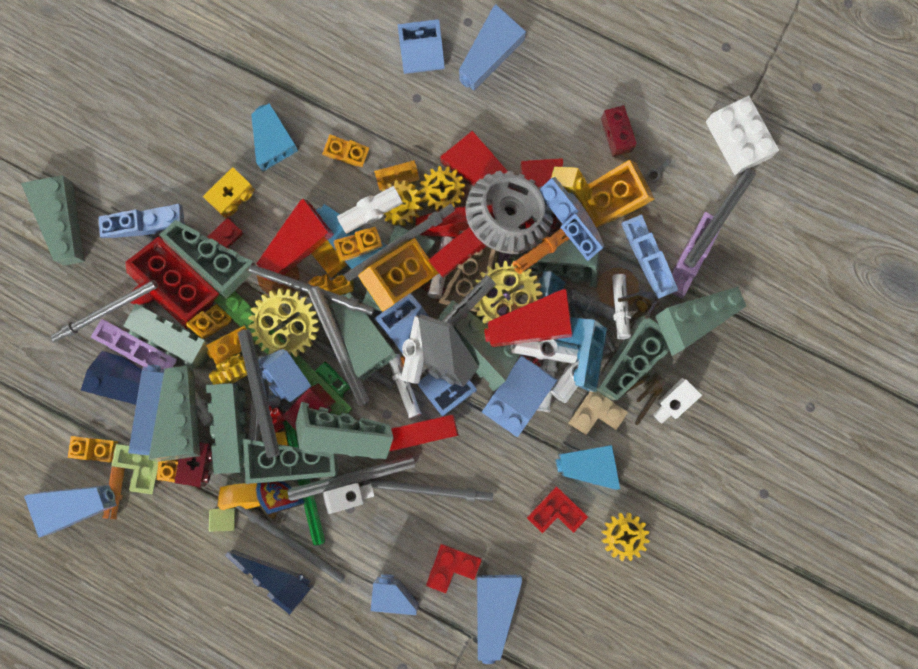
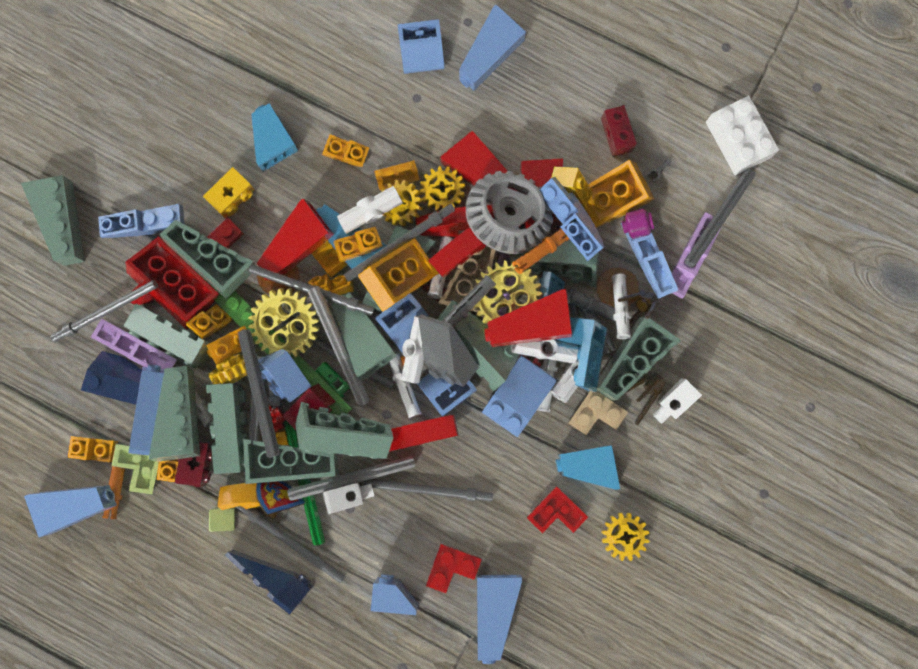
(638, 223): none -> magenta head
(693, 319): sand green wedge -> none

